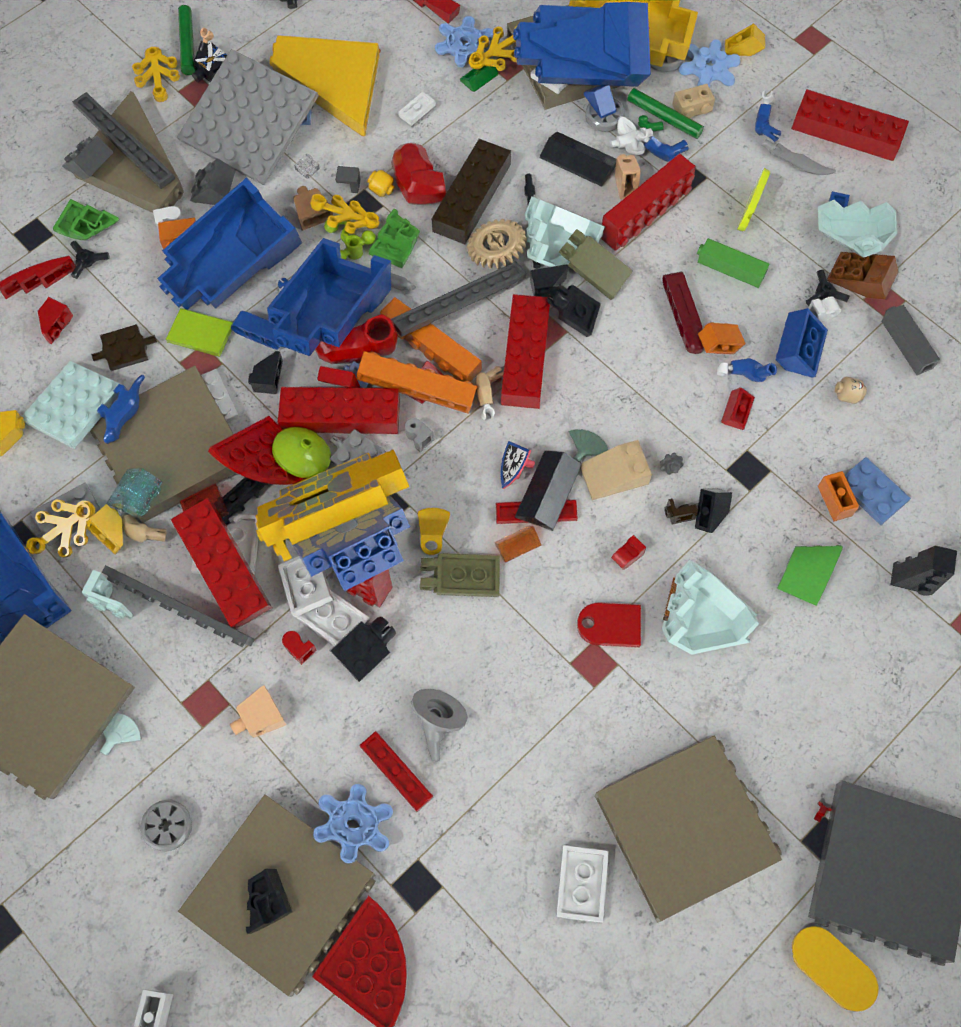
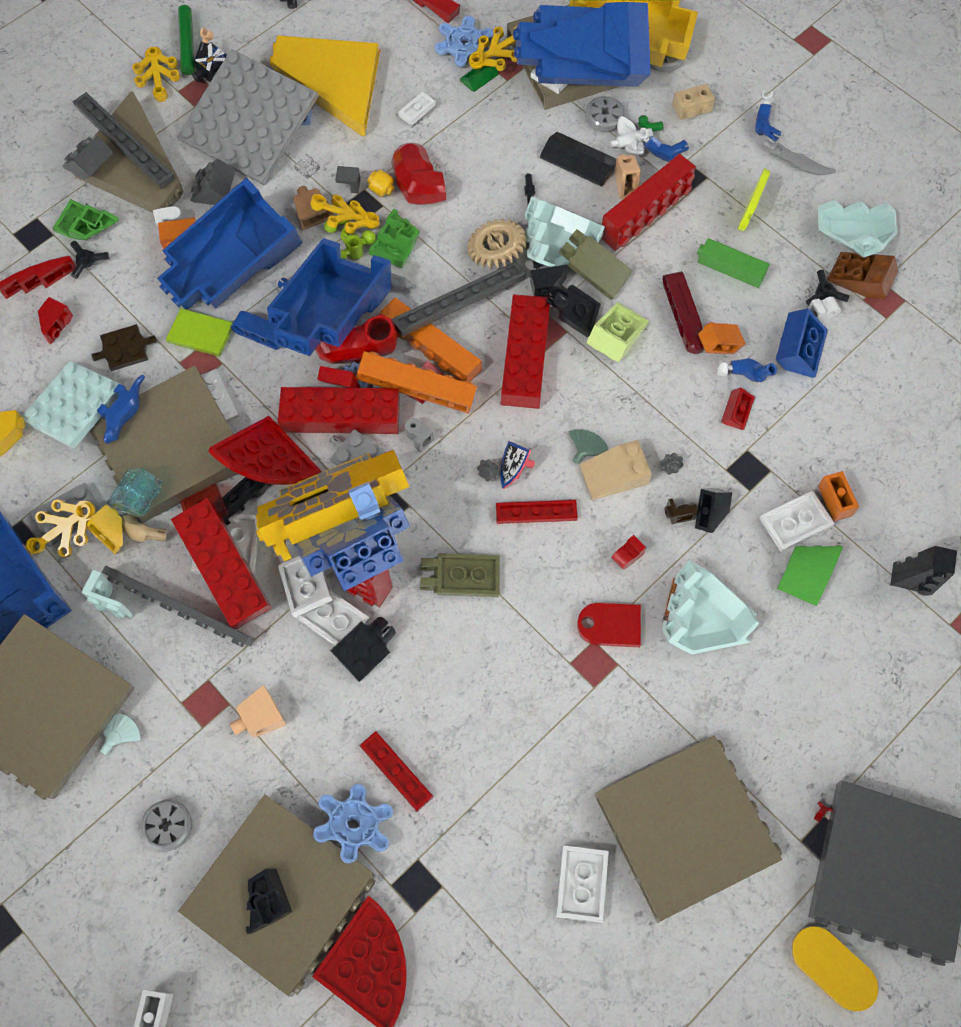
(266, 374): black slope -> none
(296, 647): red leg -> none
(301, 452): lime dish -> none
(364, 501): none -> light blue bracket
(432, 527): yellow piece -> none
(438, 715): light grey piece -> none
(471, 191): dark brown brick -> none
(484, 392): tan arm -> none
(488, 470): none -> dark grey plant
(518, 543): clear orange slope -> none
(548, 489): slope -> none
(601, 100): slope -> none
(617, 332): none -> yellowish green slope
(665, 113): green piece -> none
(708, 73): light blue plate -> none
(746, 42): yellow slope -> none
(796, 521): none -> white plate
(841, 198): blue plate -> none
(850, 125): red brick -> none
(850, 390): tan head -> none
(875, 491): medium blue plate -> none
(910, 339): dark grey brick -> none

